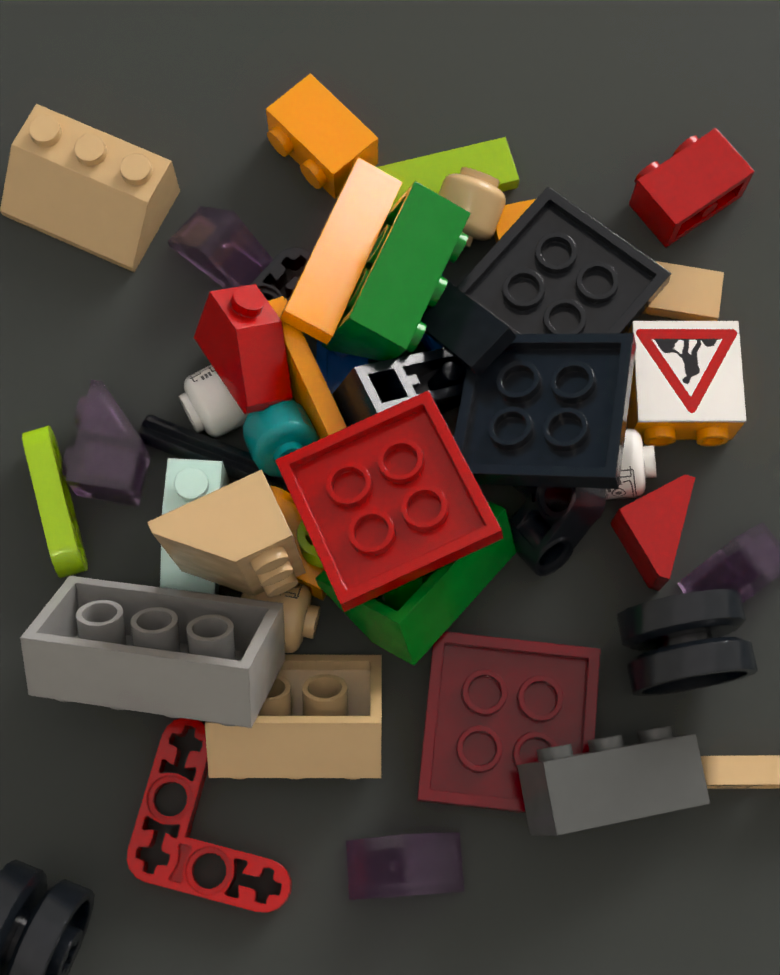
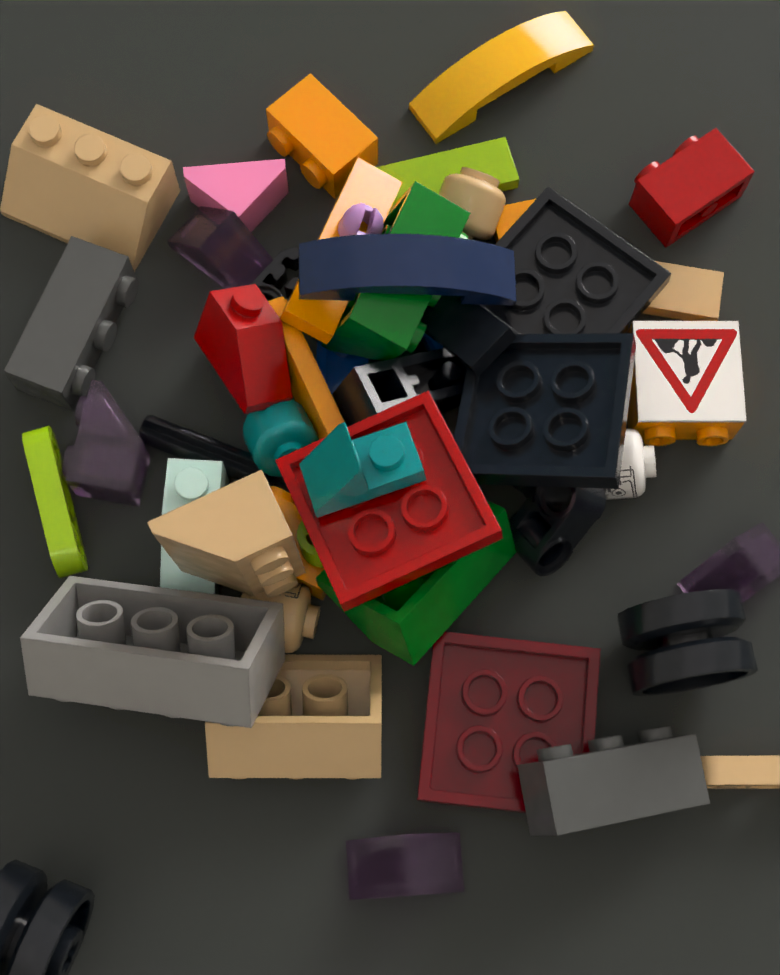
(72, 324): none -> dark grey brick
(187, 851): red beam -> none
(210, 404): white head -> none
(243, 187): none -> bright pink slope
(355, 215): none -> lavender hinge
(357, 470): none -> teal slope
(406, 265): none -> dark blue slope
(495, 69): none -> yellow slope
(653, 528): red slope -> none

